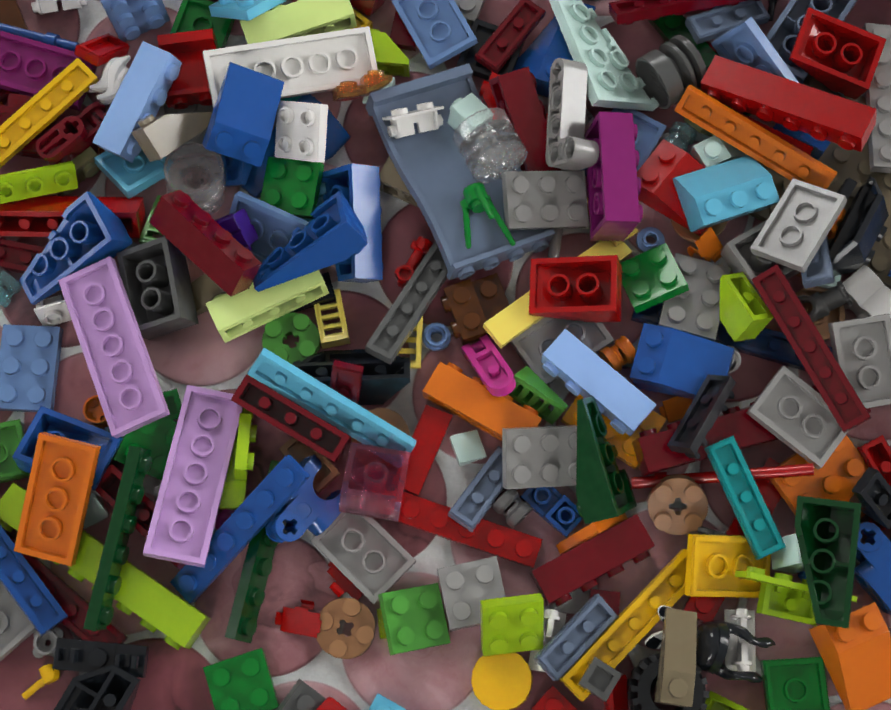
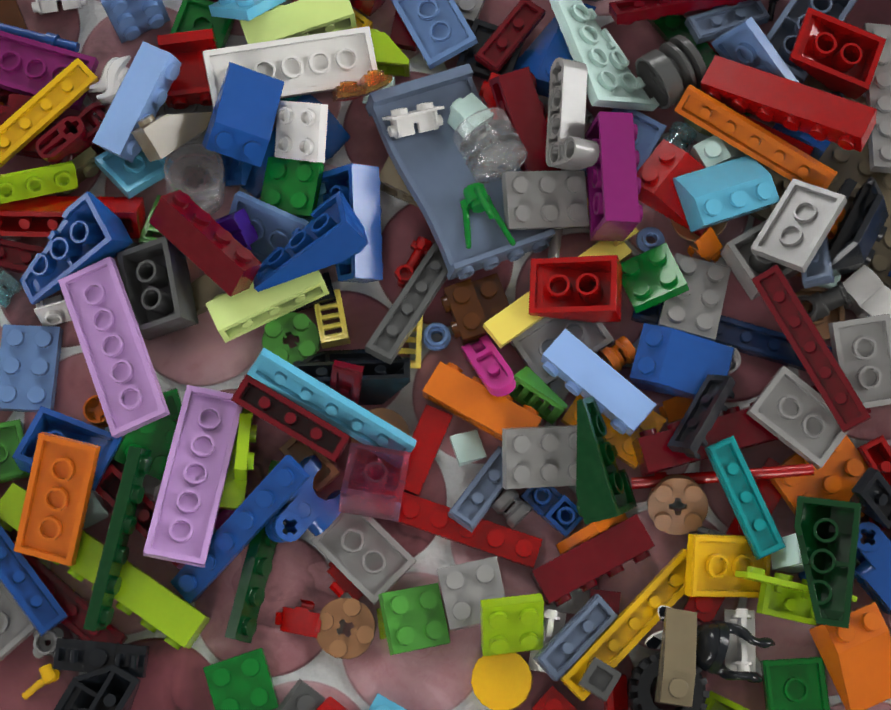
(101, 49): red tile -> none
(742, 308): lime slope -> none

